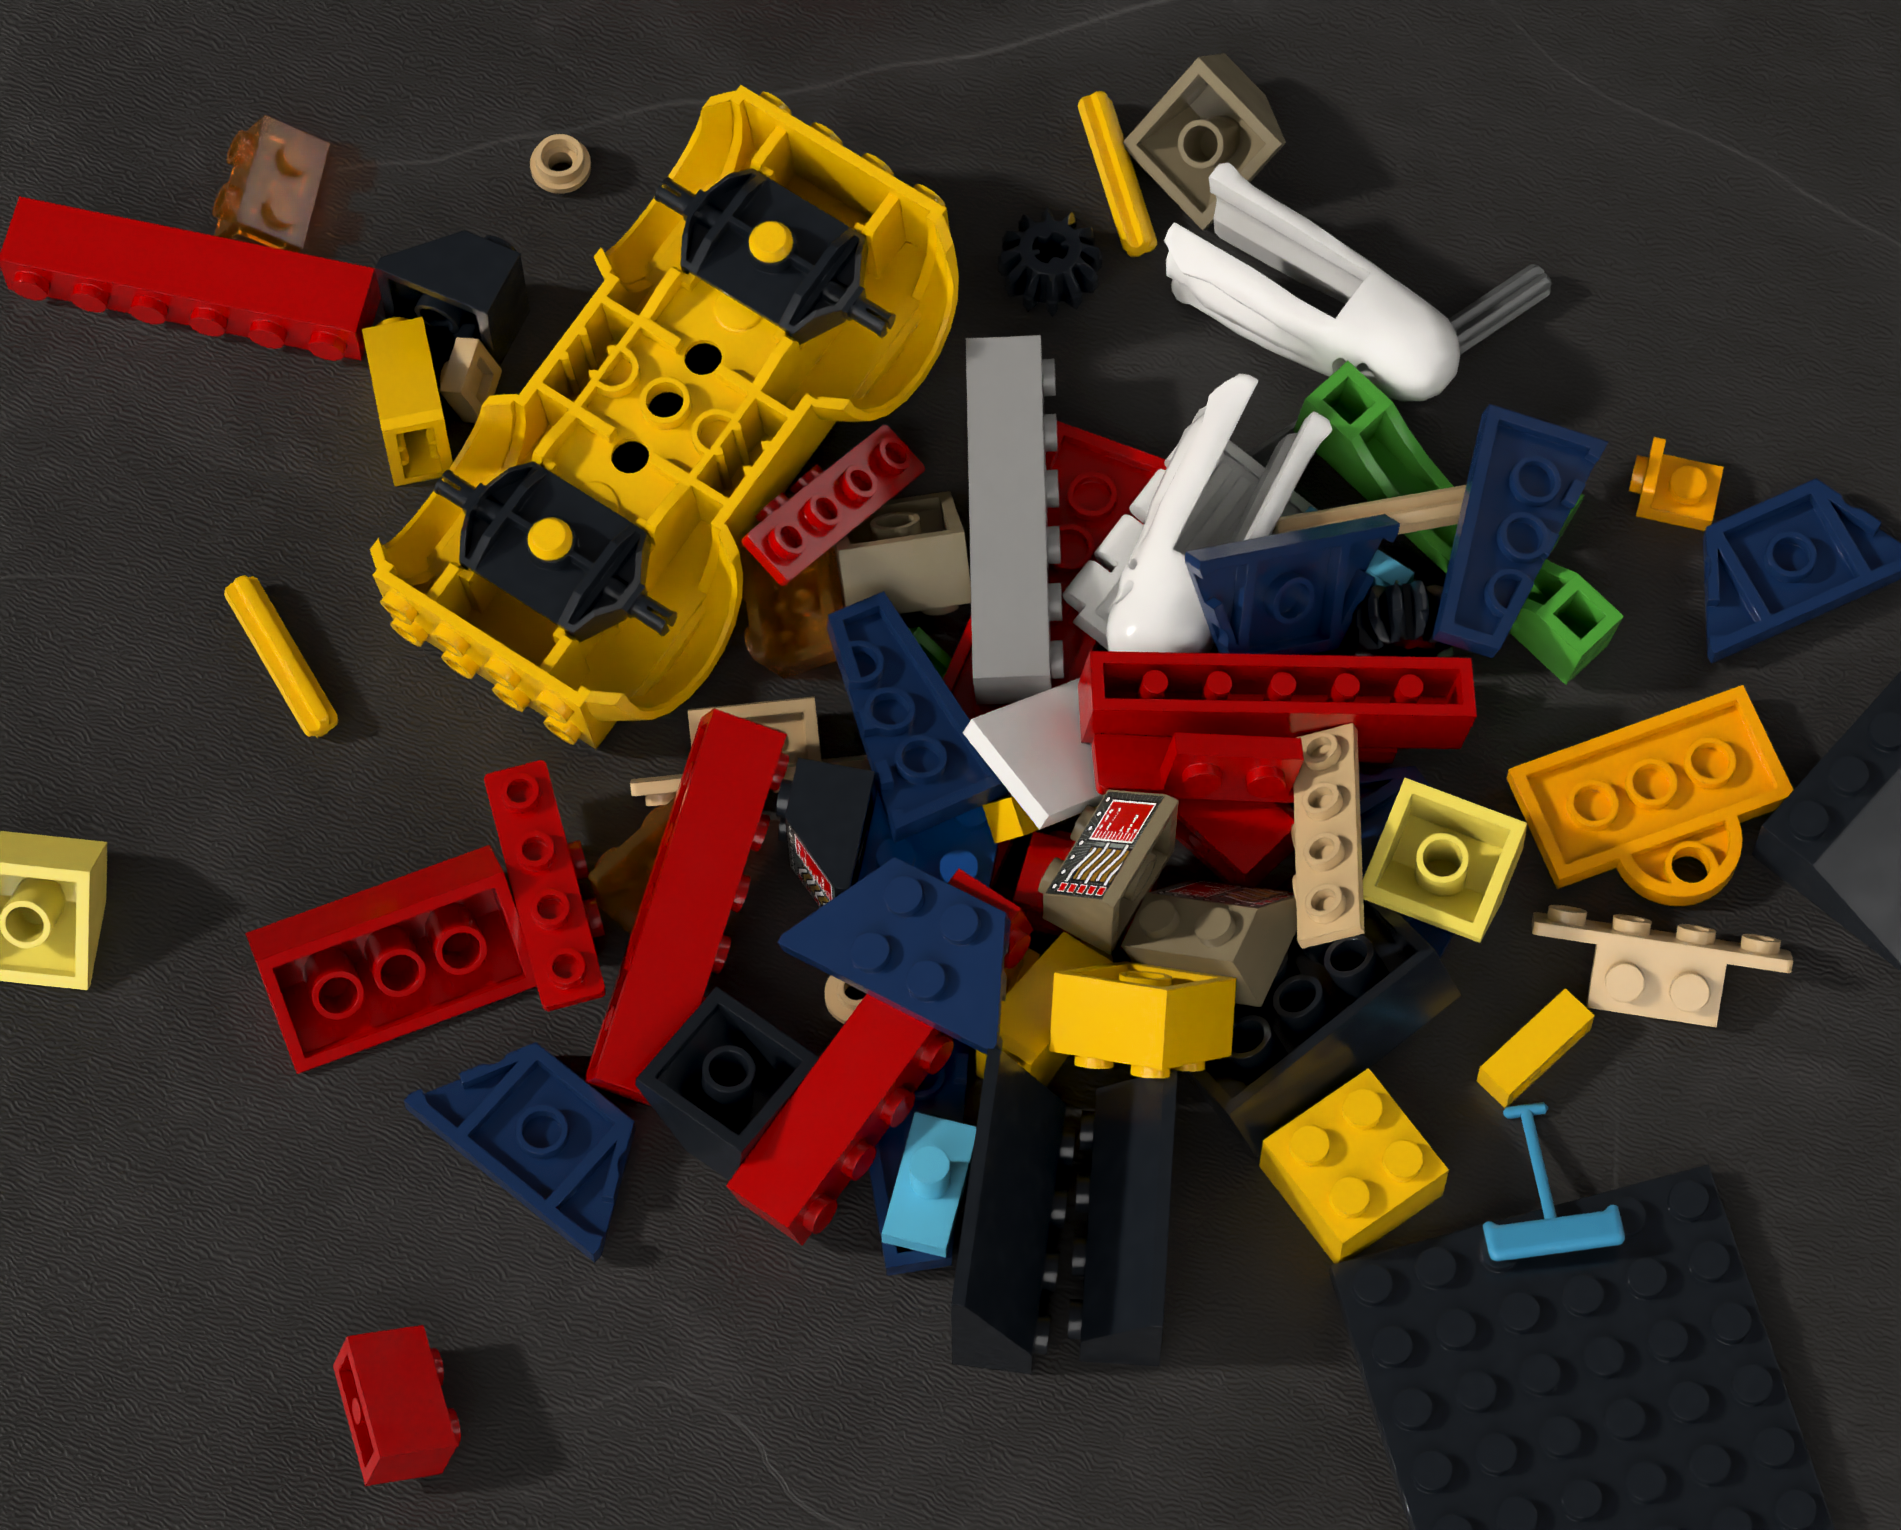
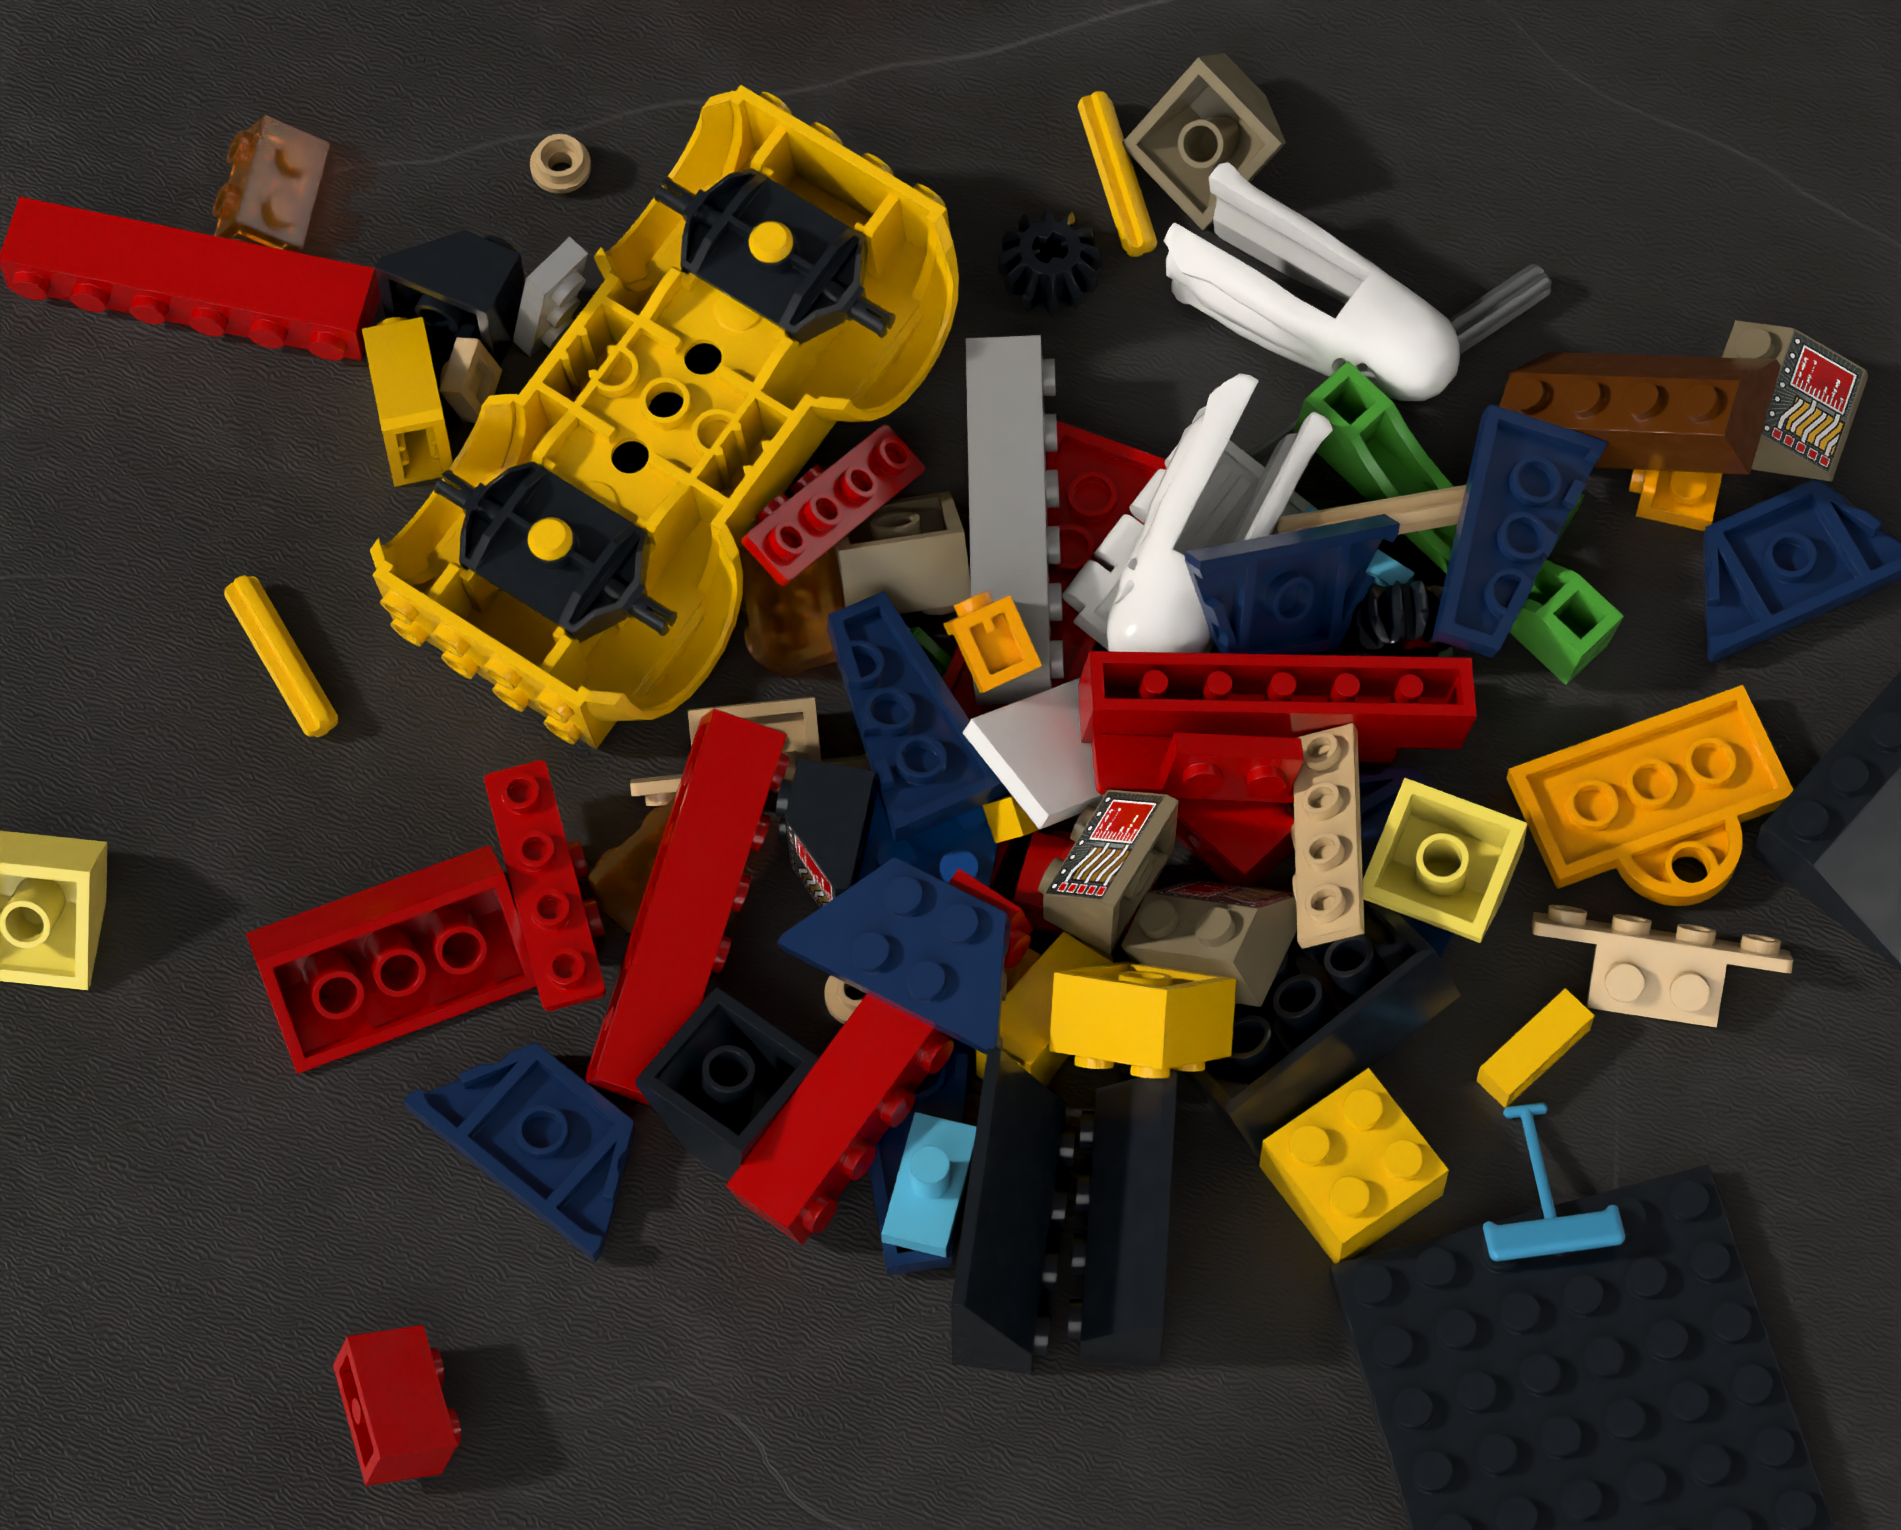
(550, 298): none -> light grey plate
(992, 640): none -> light orange bracket
(1652, 407): none -> reddish brown slope
(1810, 401): none -> slope

